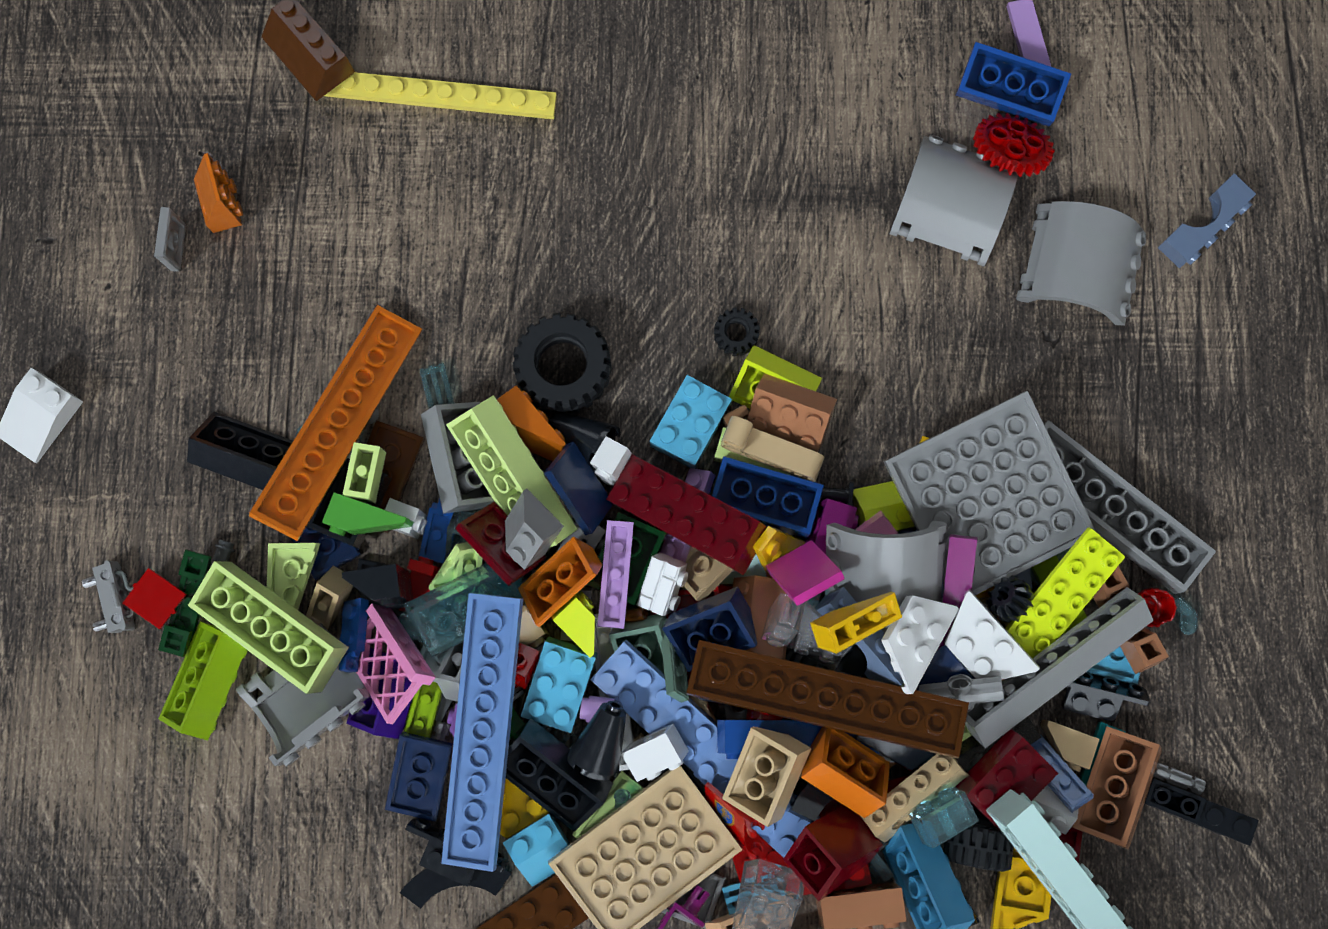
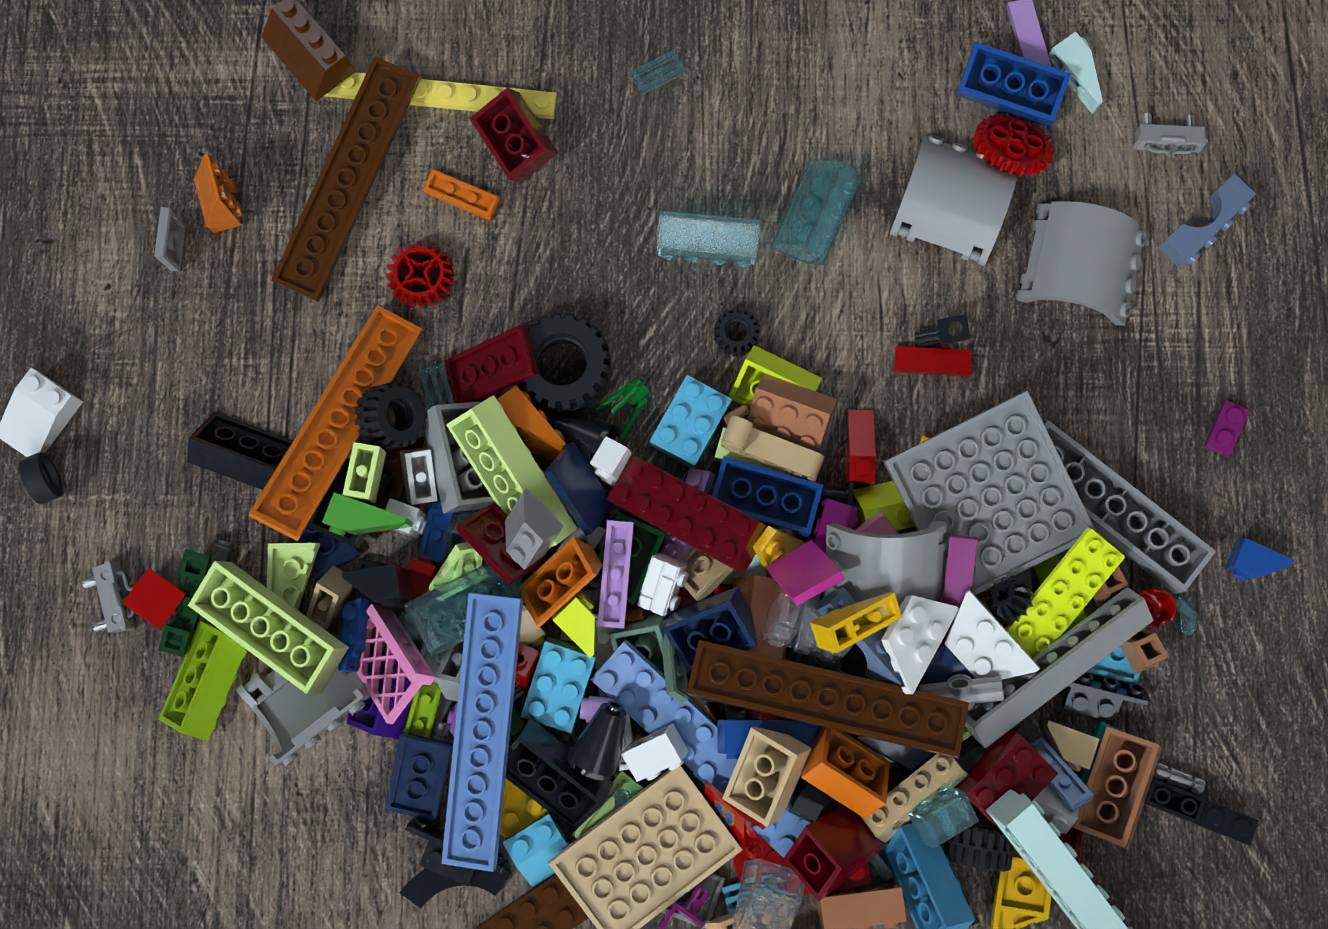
(40, 478): none -> black tyre
(346, 179): none -> reddish brown plate
(407, 410): none -> black tyre
(412, 281): none -> red gear
(418, 475): none -> white brick
(461, 194): none -> orange tile
(491, 366): none -> dark red tile
(513, 135): none -> dark red brick
(633, 393): none -> green plant
(658, 72): none -> clear light blue tile
(707, 238): none -> clear light blue slope
(817, 211): none -> clear light blue slope
(860, 448): none -> red slope
(932, 361): none -> red tile
(941, 333): none -> black bracket
(1076, 58): none -> light aqua slope
(1170, 137): none -> light grey piece
(1226, 428): none -> magenta plate
(1253, 560): none -> blue slope

